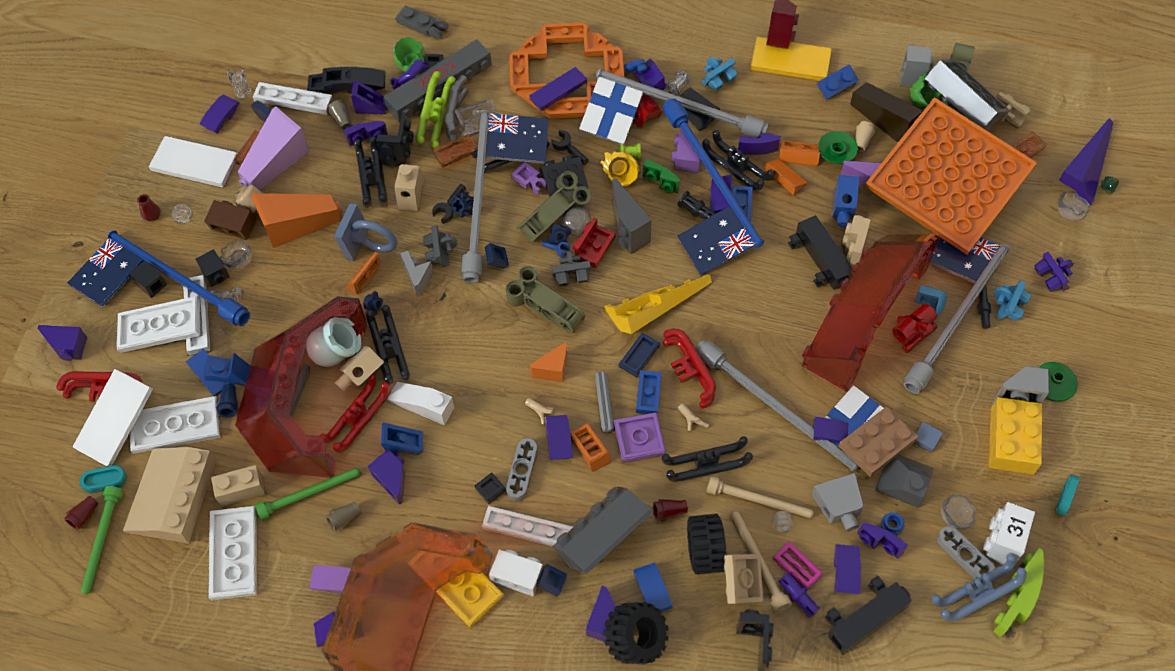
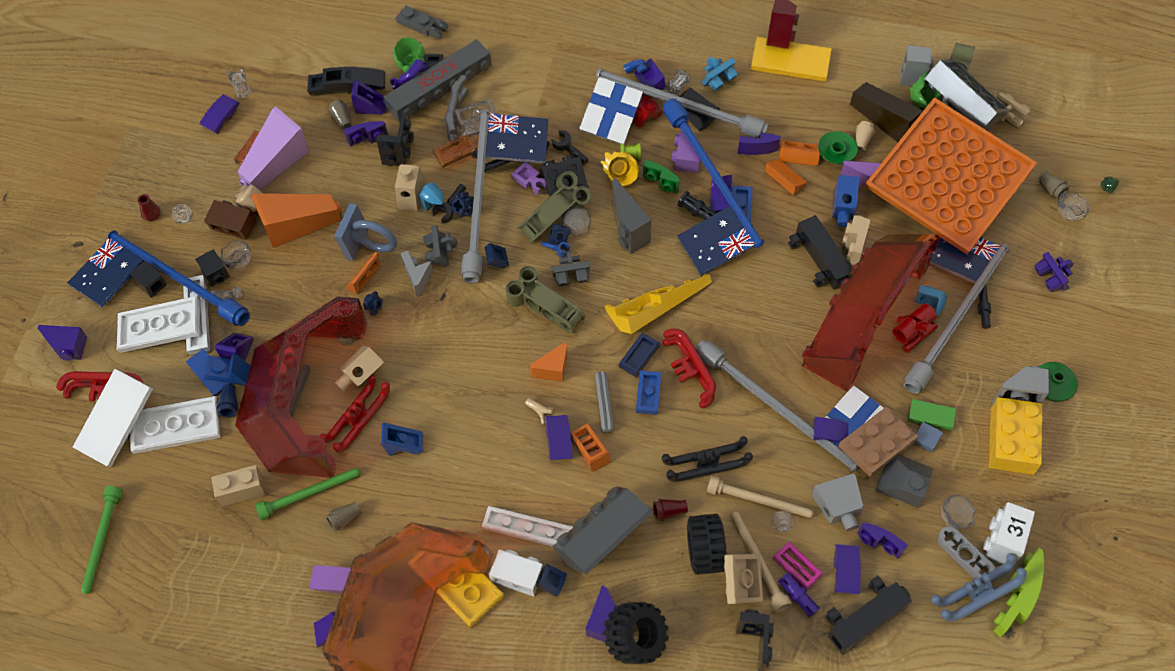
(80, 514): dark red cone -> none
(97, 479): teal tile -> none
(171, 493): tan slope -> none
(193, 161): white tile -> none
(233, 553): white tile -> none
(234, 343): none -> dark purple slope
(260, 110): dark blue tile -> none
(293, 98): white plate -> none
(333, 342): light aqua tile -> none
(370, 173): black piece -> none
(387, 344): black piece -> none
(390, 474): dark purple slope -> none
(423, 401): white slope -> none
(430, 195): none -> dark azure plate
(434, 110): lime piece -> none
(490, 488): black tile -> none
(523, 478): light grey beam -> none
(536, 48): orange plate -> none
(558, 89): dark purple tile -> none
(593, 243): red bracket -> none
(639, 437): medium lavender plate -> none
(653, 587): blue slope -> none
(691, 417): tan bar -> none
(736, 163): black piece -> none
(837, 81): blue plate -> none
(895, 518): blue plate -> none
(932, 414): none -> bright green tile
(1008, 298): dark azure hips -> none
(1030, 145): clear orange plate -> none
(1053, 184): none -> dark tan cone
(1067, 495): teal tile -> none
(1086, 168): dark purple wedge -> none

